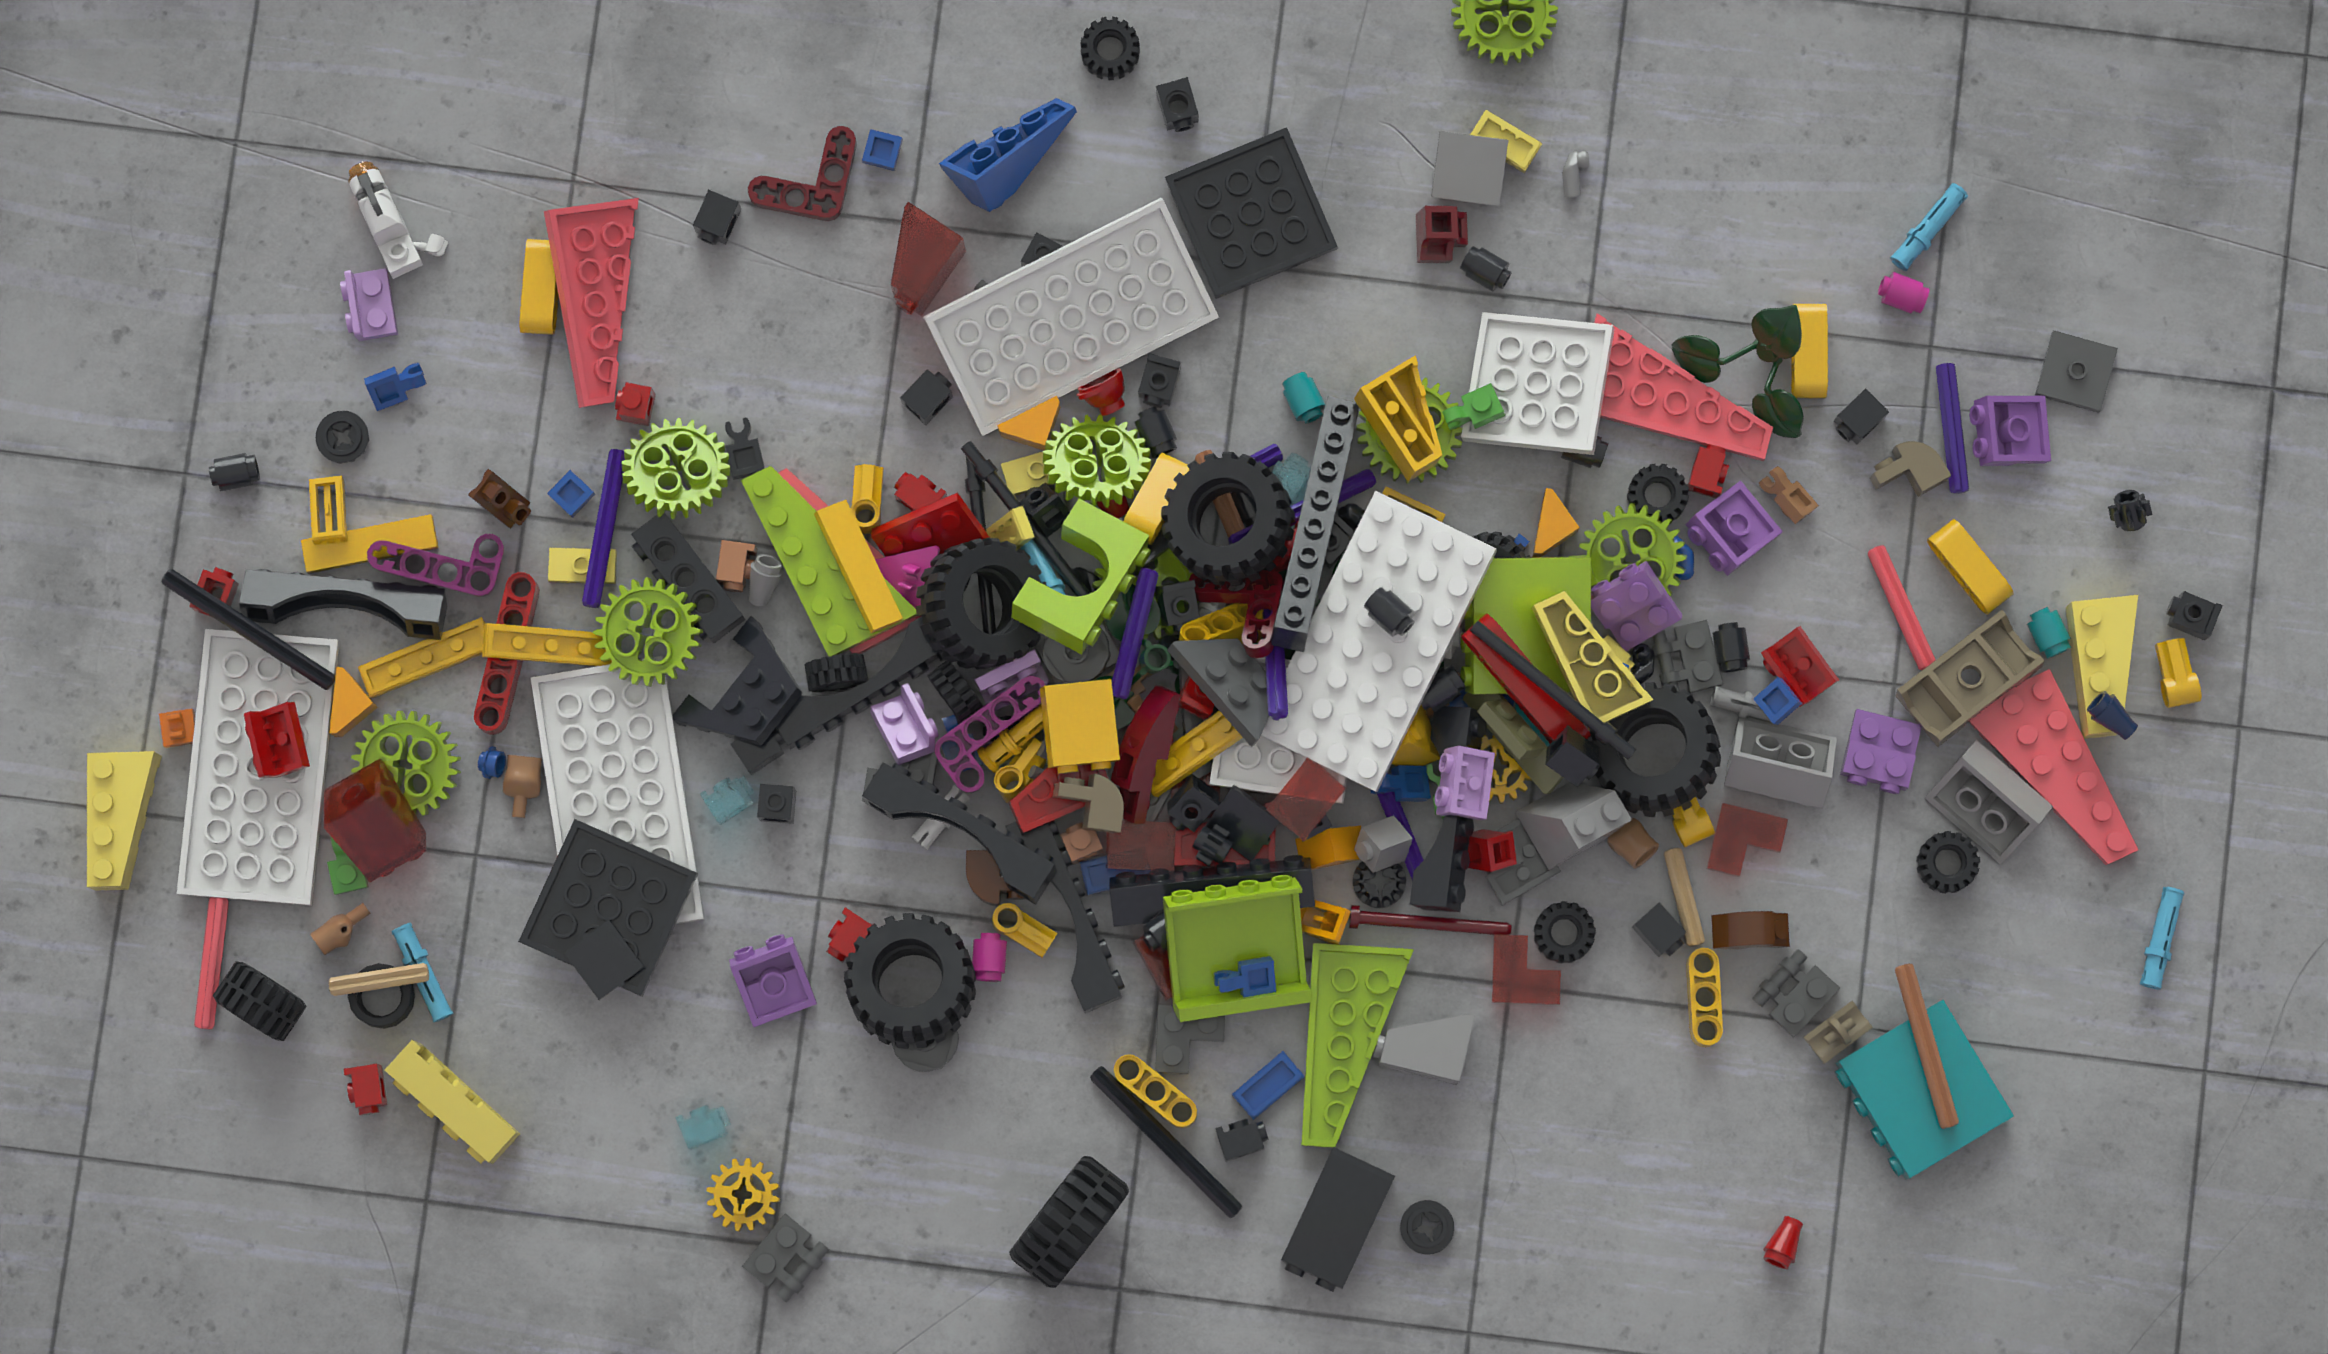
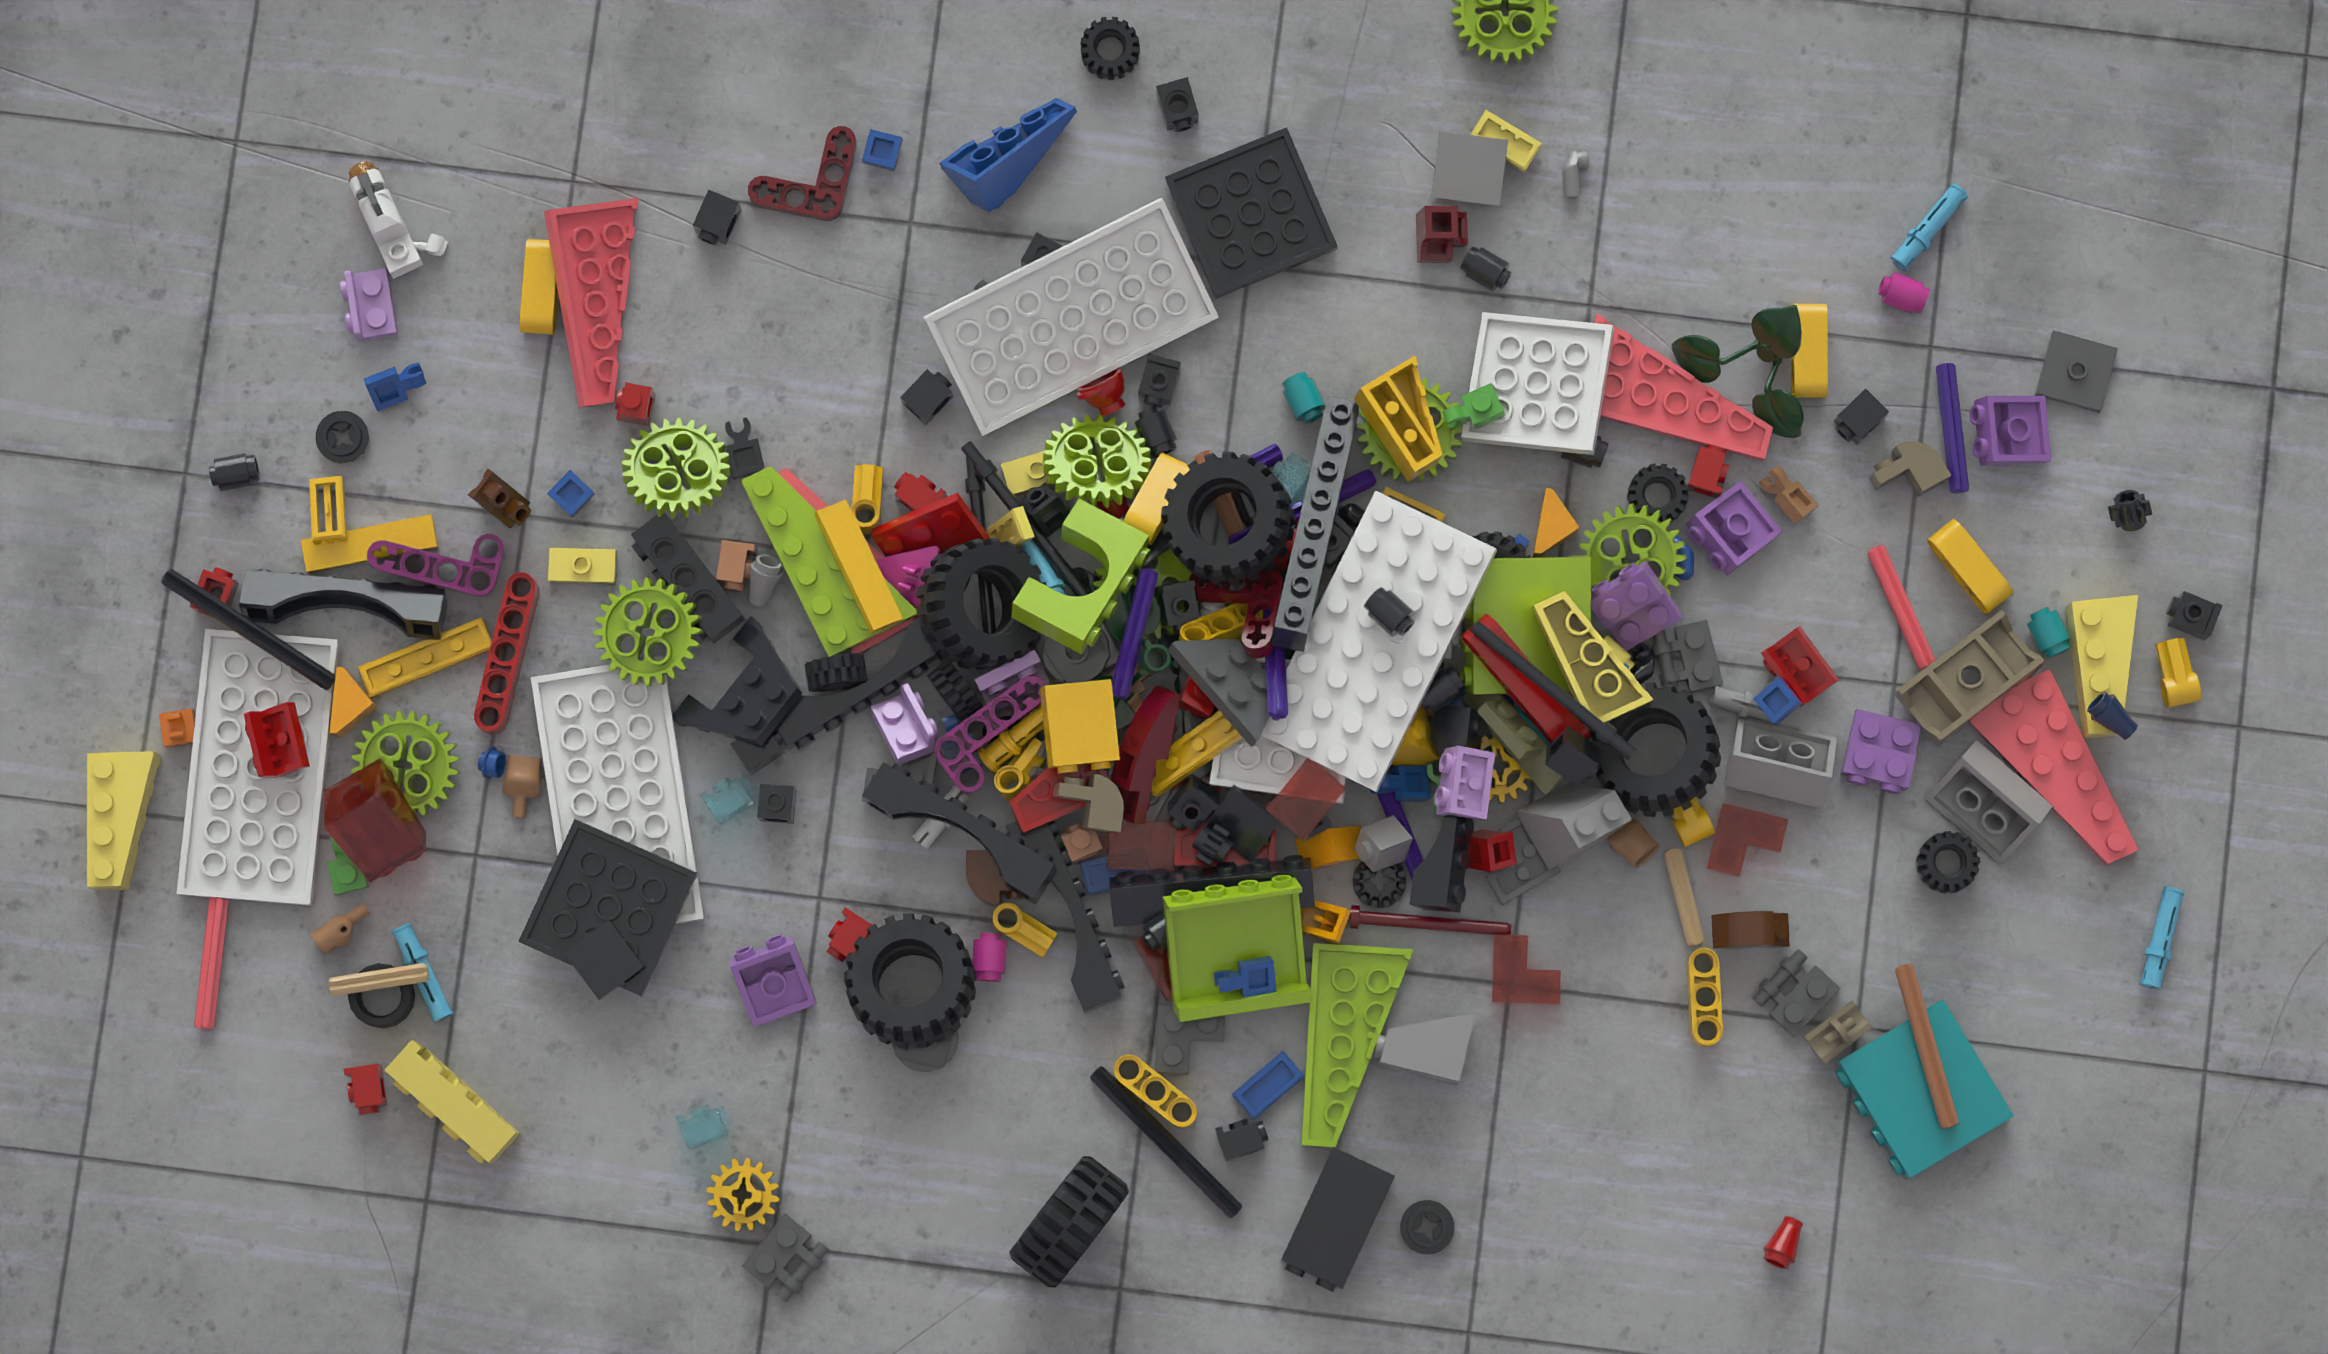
(259, 1001): black tyre -> none
(542, 645): yellow tile -> none
(604, 530): dark purple axle -> none
(923, 259): clear red slope -> none
(1033, 425): light orange slope -> none
(1570, 912): black tyre -> none
(1660, 931): black brick -> none
(1731, 647): black brick -> none

